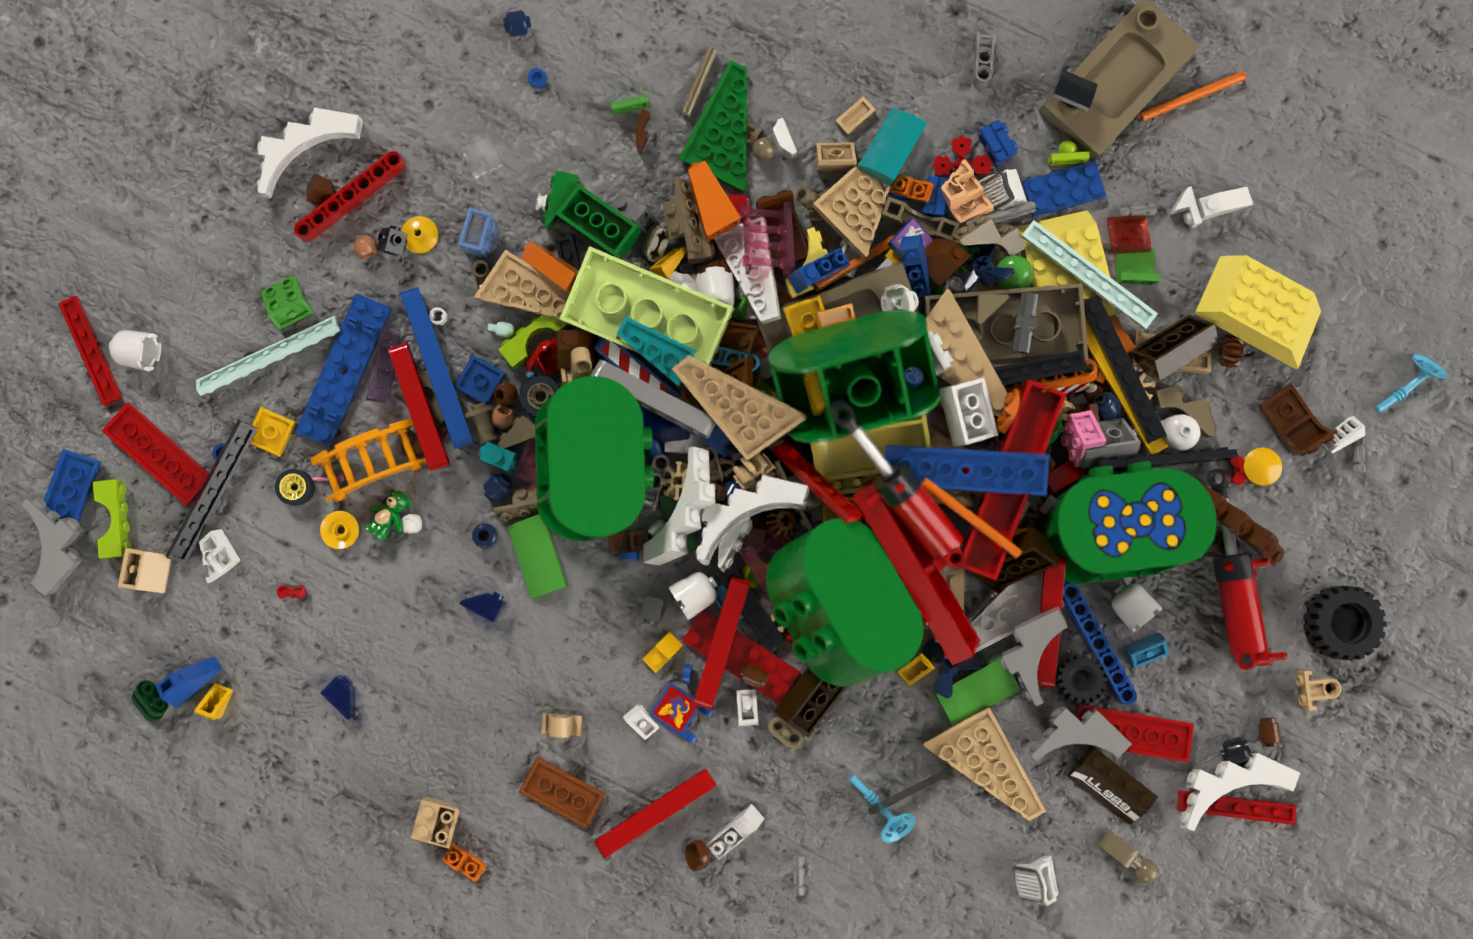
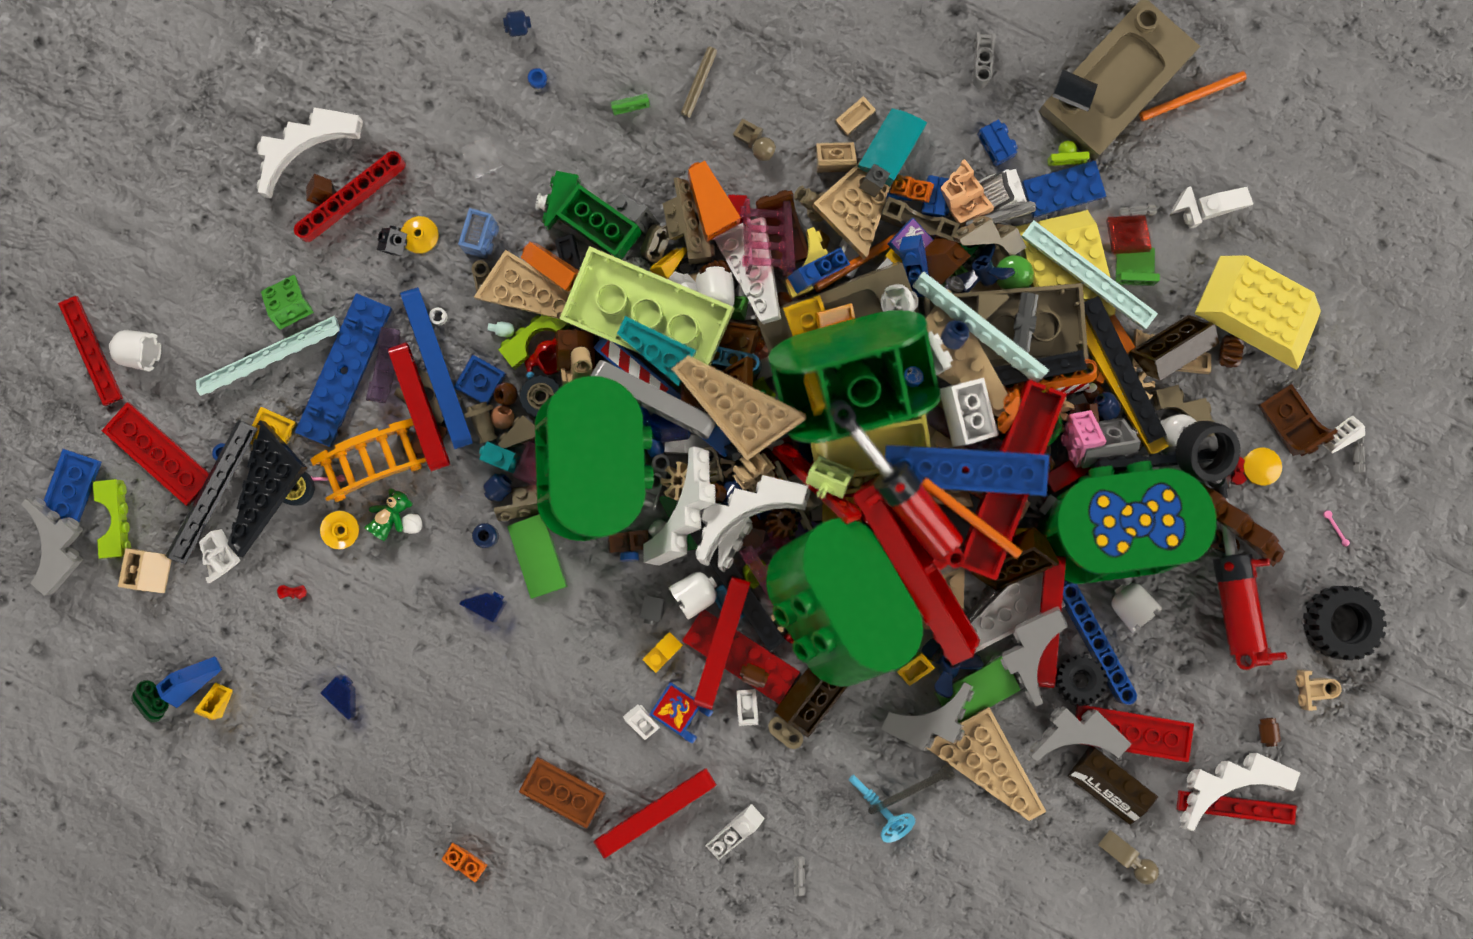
(269, 481): none -> black wing
(365, 247): nougat piece -> none
(435, 822): tan slope -> none
(561, 725): tan pin -> none
(641, 135): reddish brown slope -> none
(687, 673): blue tile -> none
(697, 855): reddish brown hair -> none
(722, 130): green wing -> none
(783, 140): white slope -> none
(829, 477): none -> yellowish green plate
(874, 180): none -> dark grey brick
(942, 722): none -> light grey arch
(955, 335): none -> dark blue head
(961, 152): red plant -> none
(980, 328): none -> light aqua plate
(1036, 881): white piece -> none
(1147, 650): dark azure slope -> none
(1227, 453): none -> black tyre
(1235, 750): black head -> none
(1328, 515): none -> bright pink hinge
(1427, 369): medium azure dish -> none

